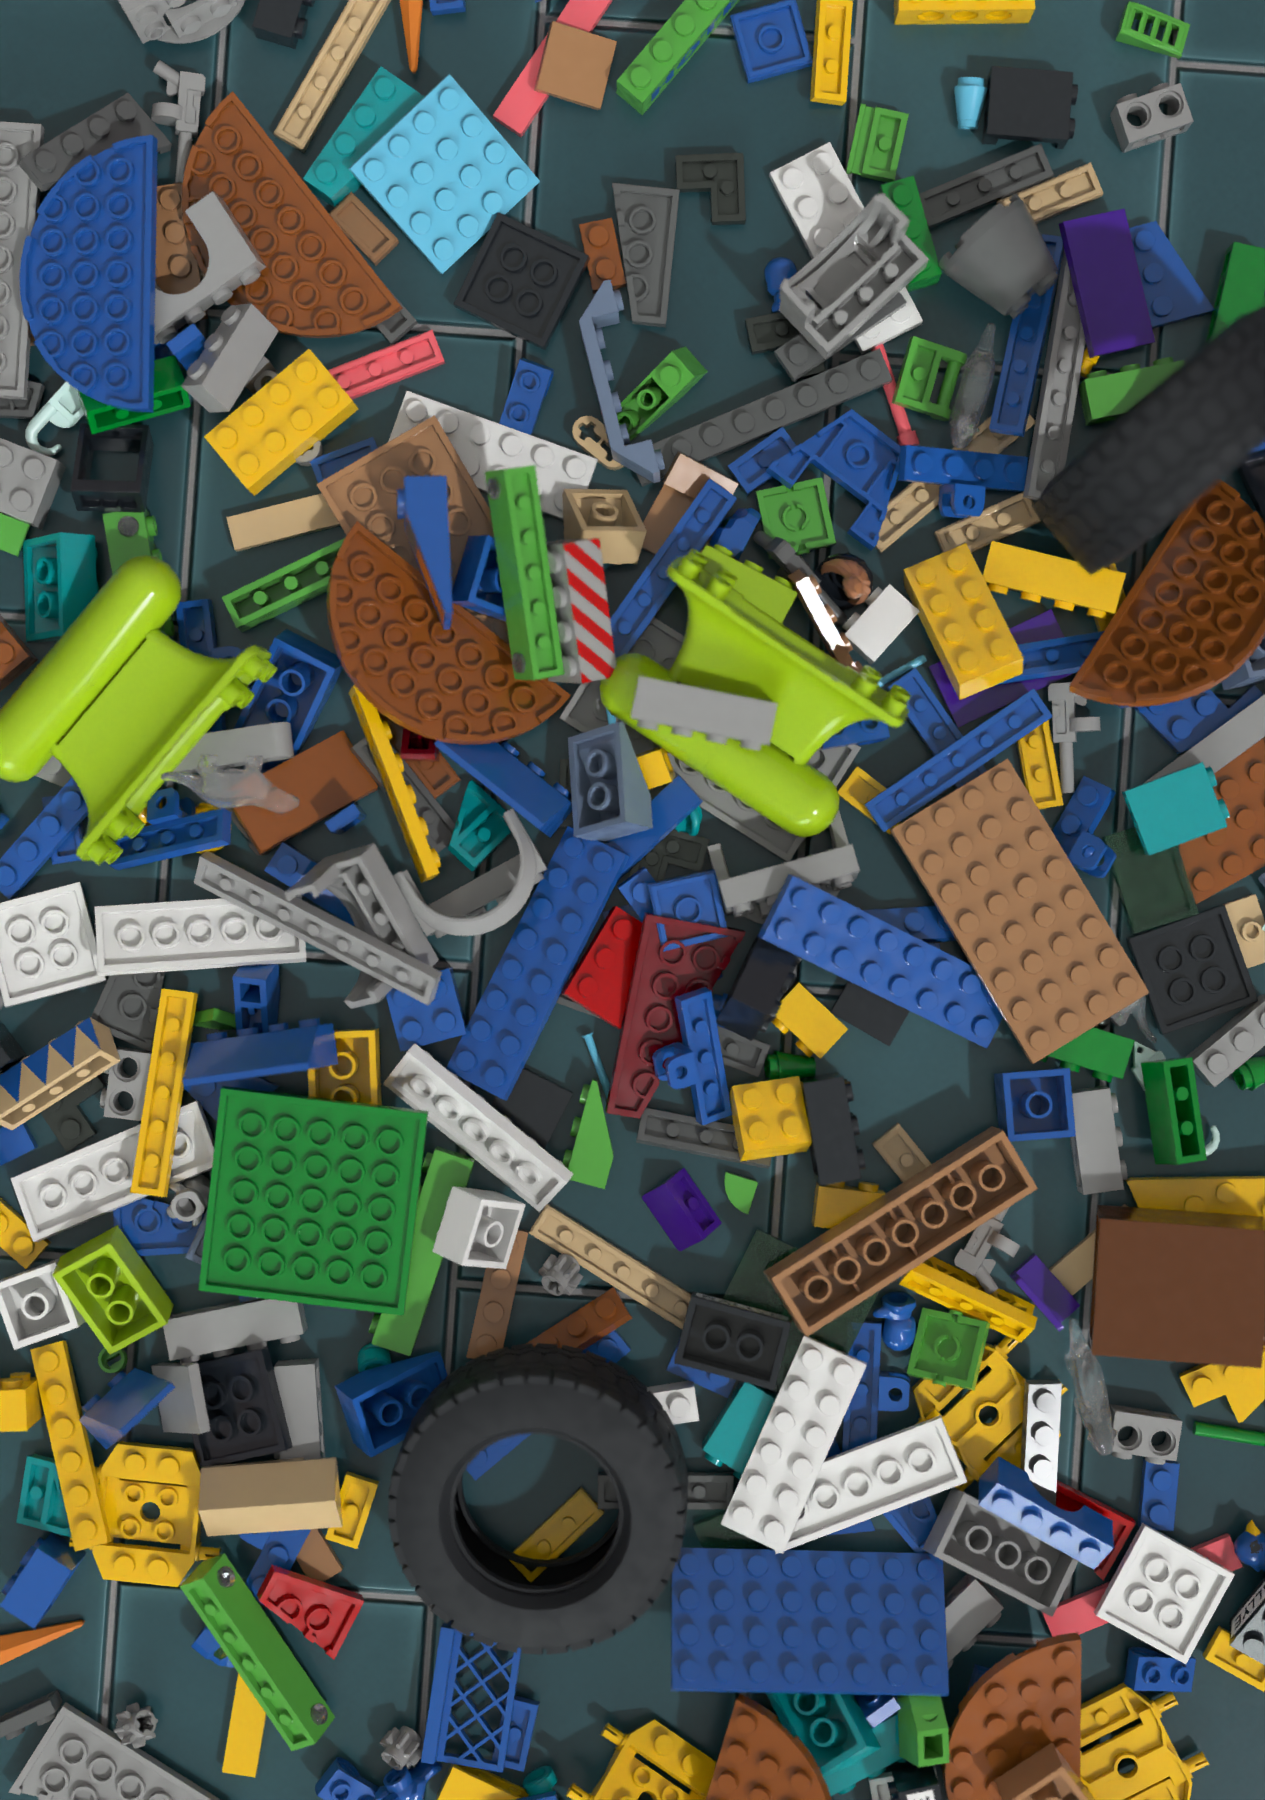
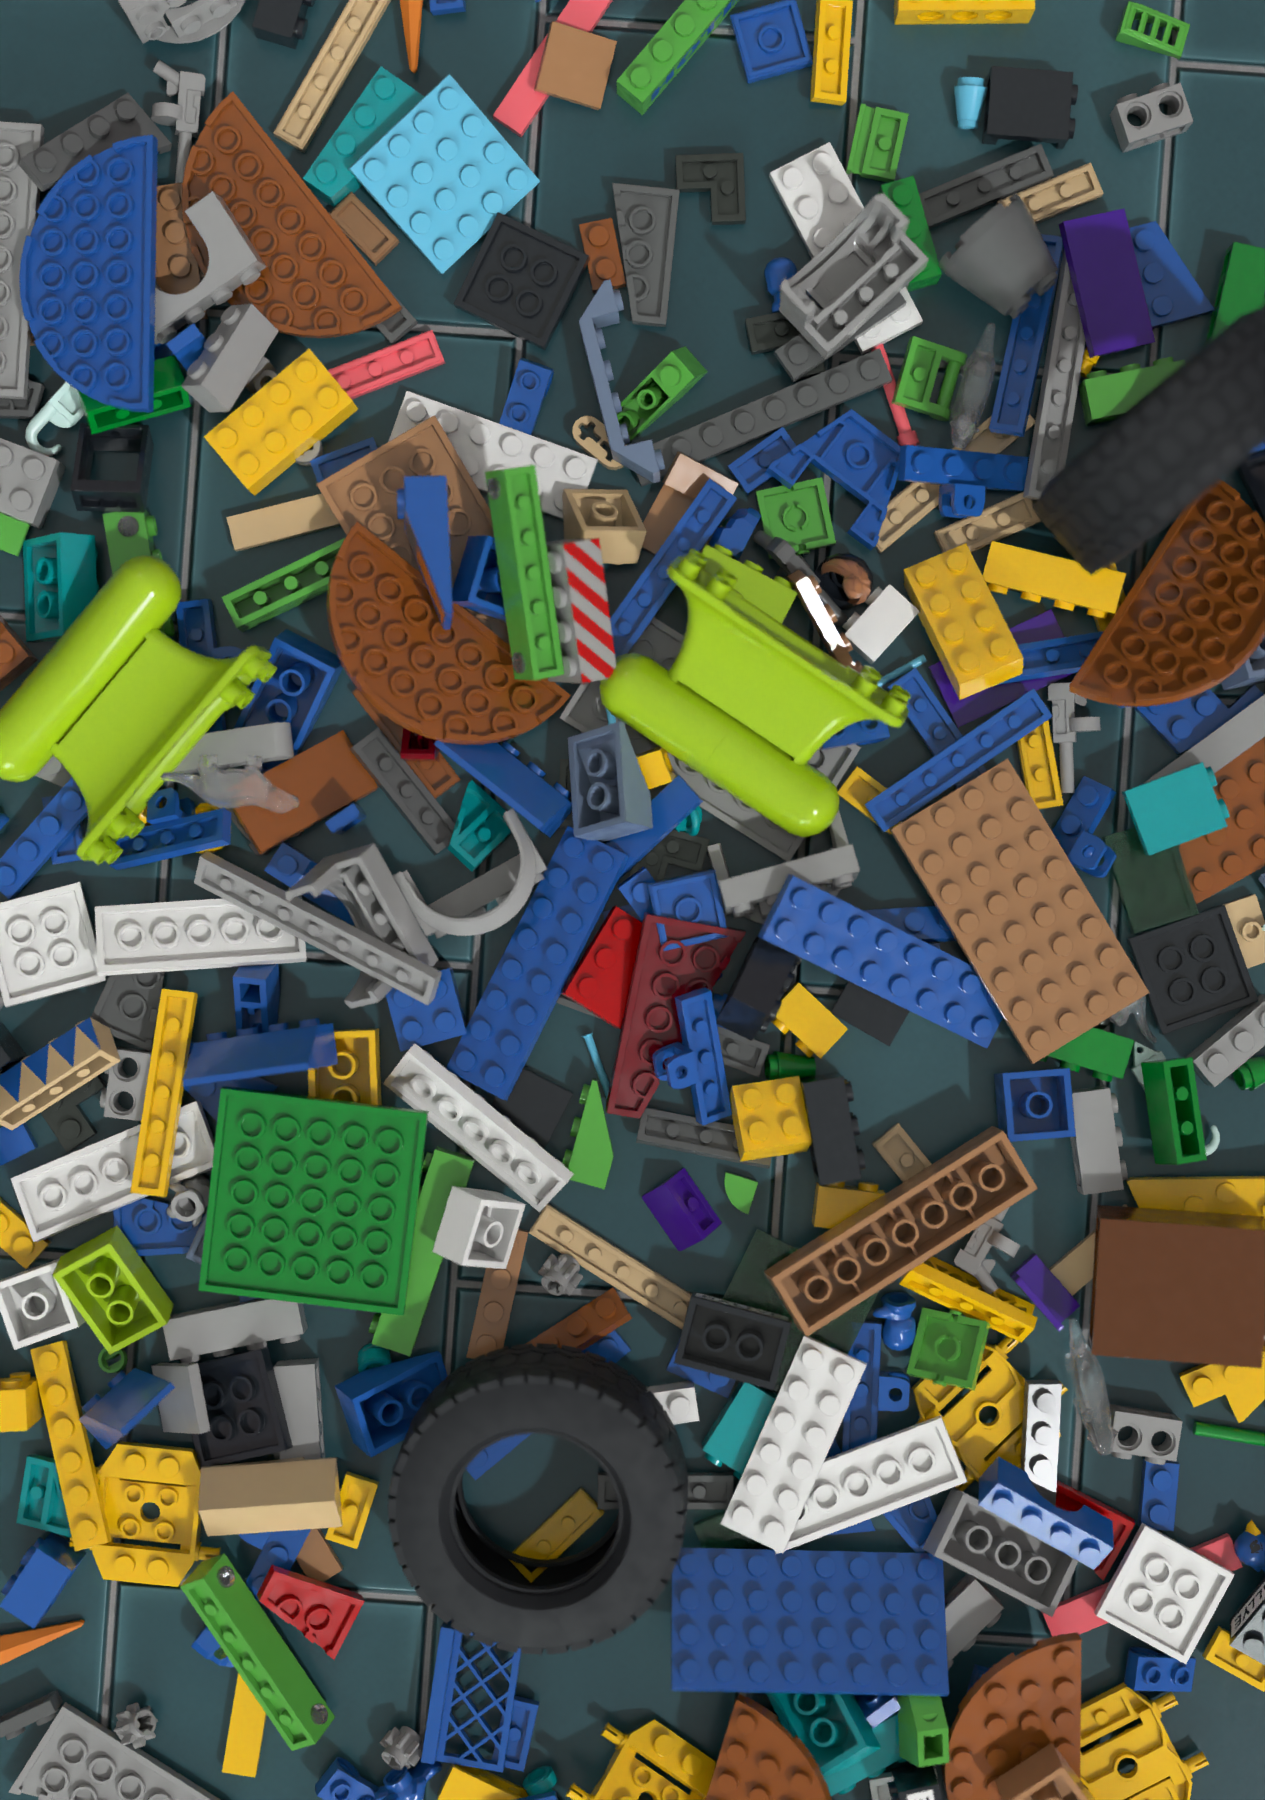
(215, 1019): bright green tile -> none
(400, 795): yellow plate -> none
(703, 711): light grey brick -> none

